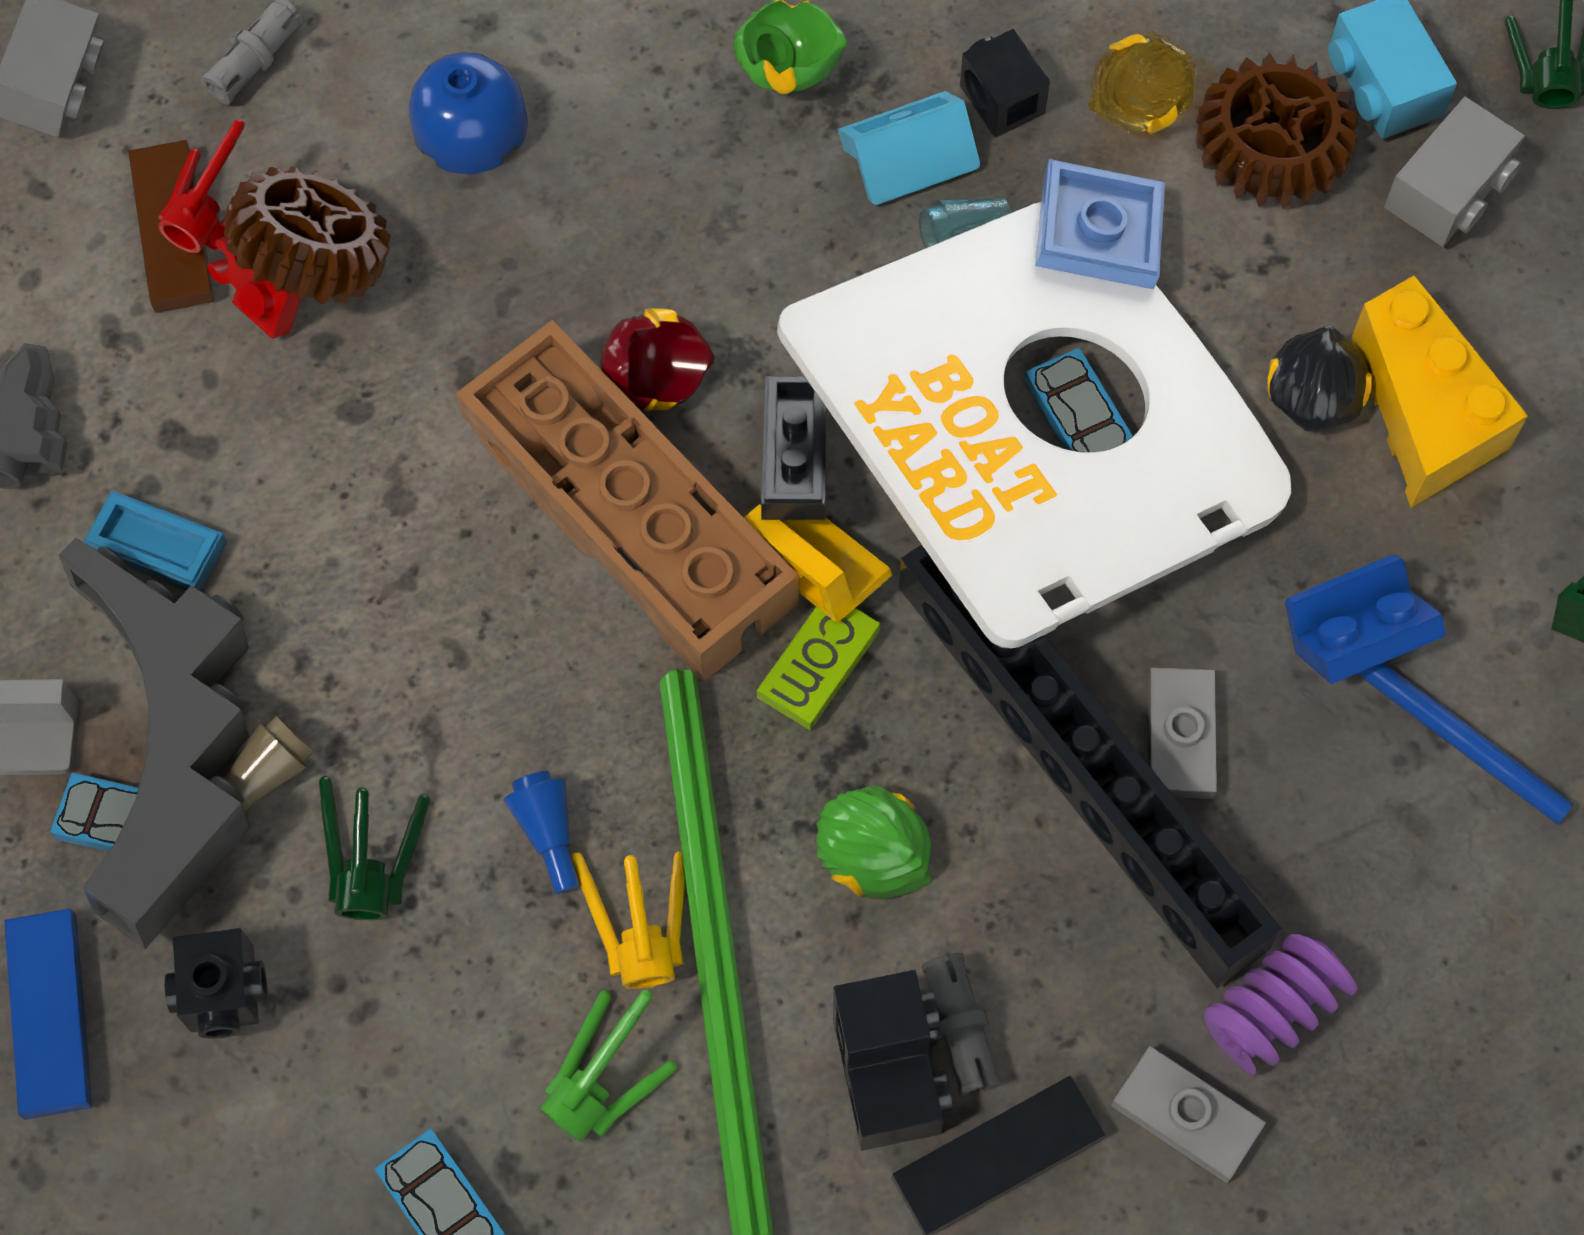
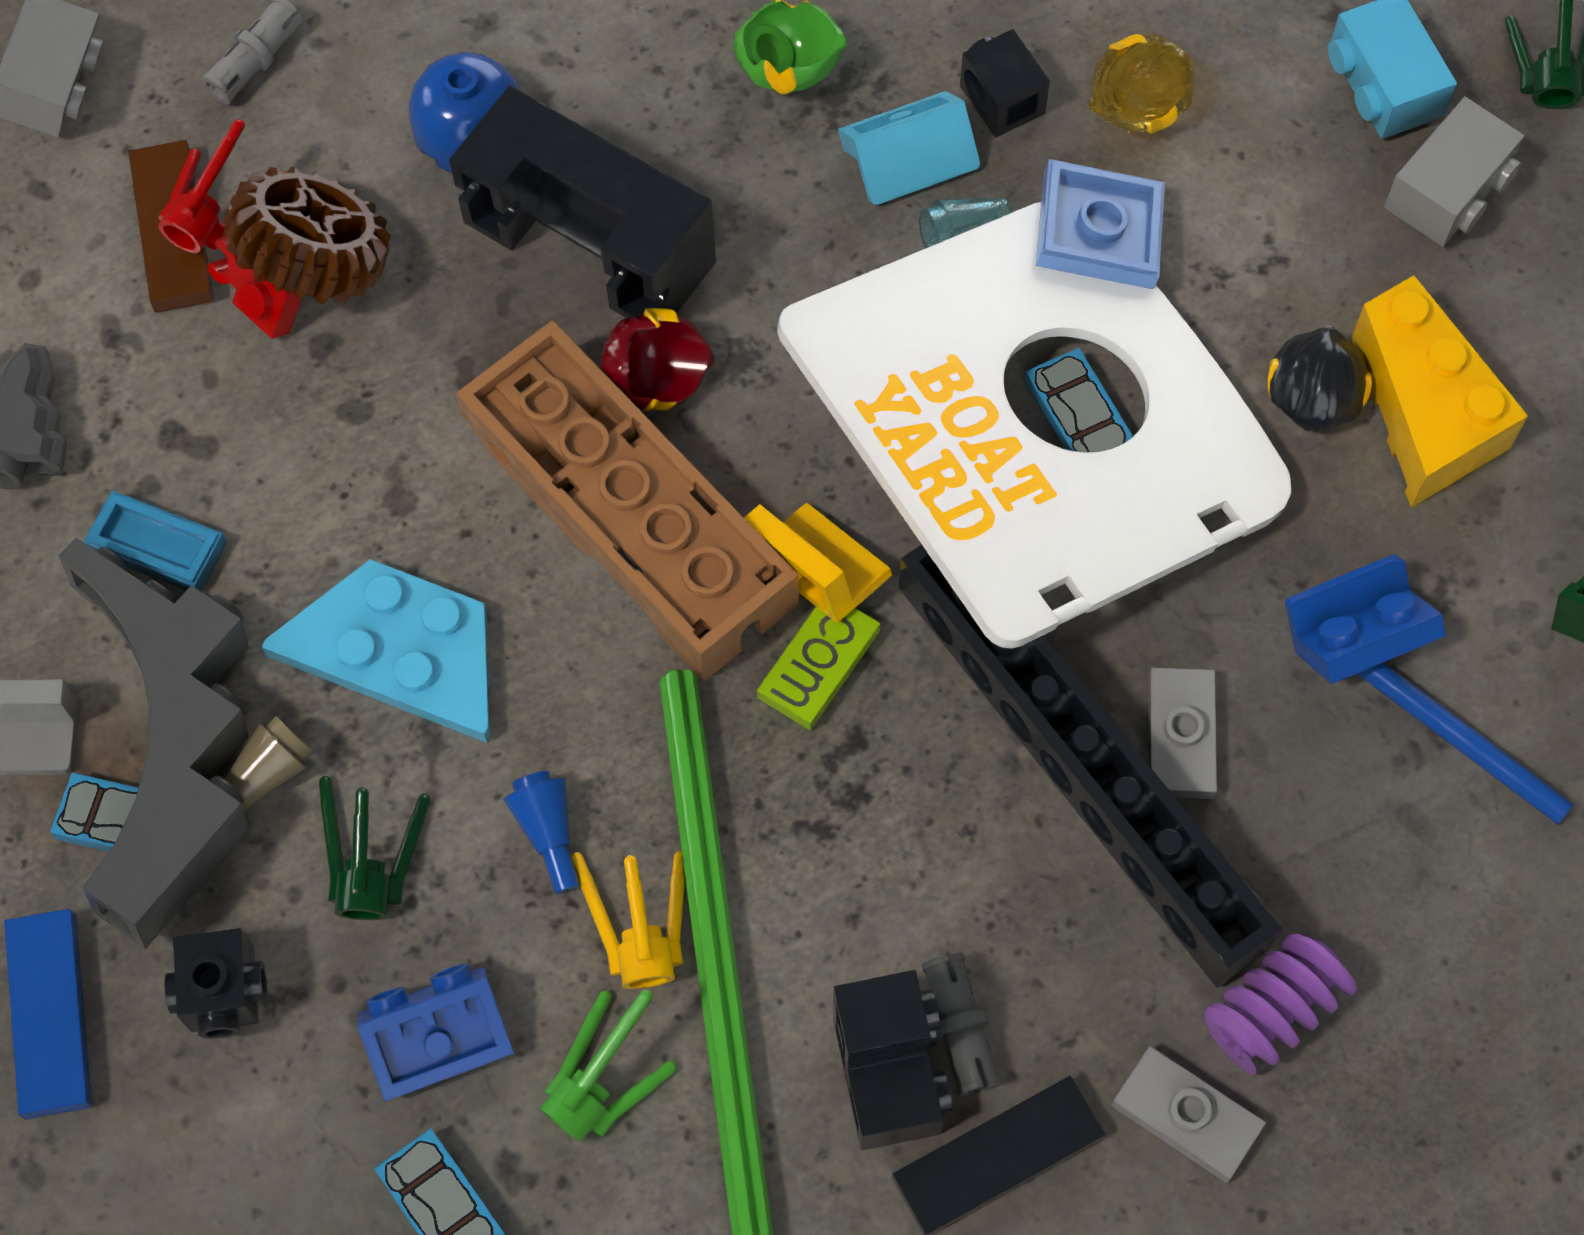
(397, 645): none -> medium azure wing
(432, 1031): none -> blue bracket
(545, 168): none -> black piece
(793, 450): black tile -> none
(874, 843): bright green hair -> none
(1267, 150): reddish brown gear -> none

